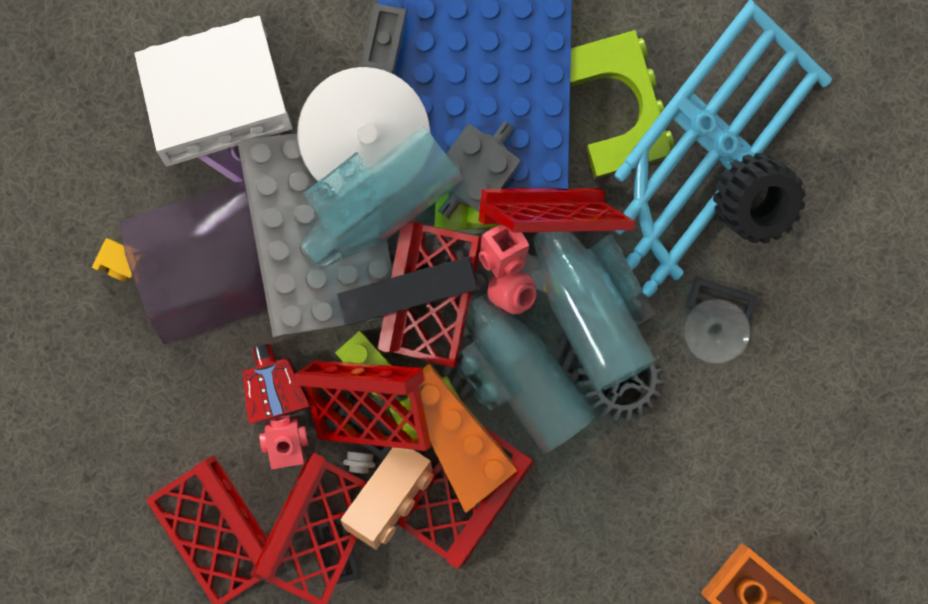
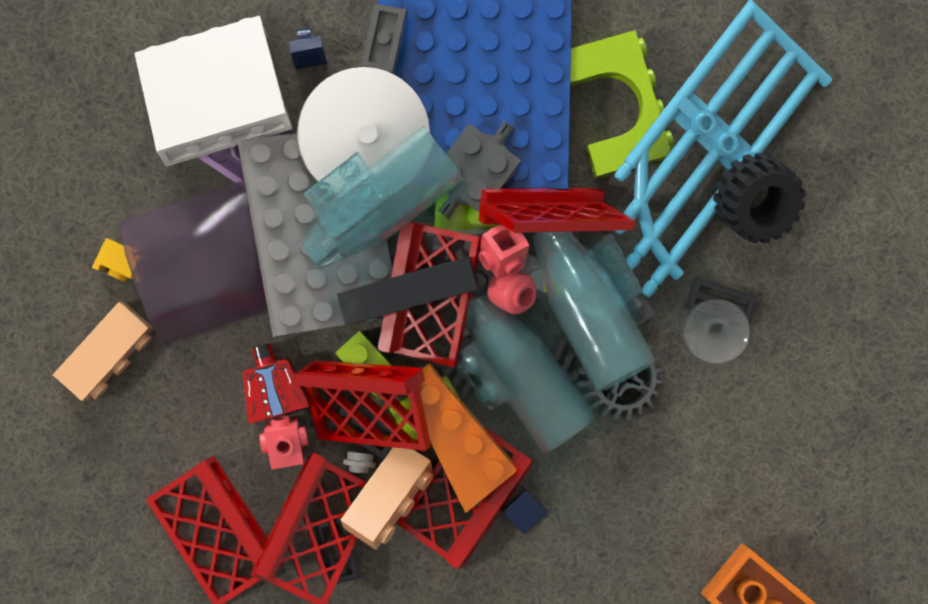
(104, 352): none -> light nougat brick
(307, 50): none -> dark blue tile
(524, 511): none -> dark blue slope

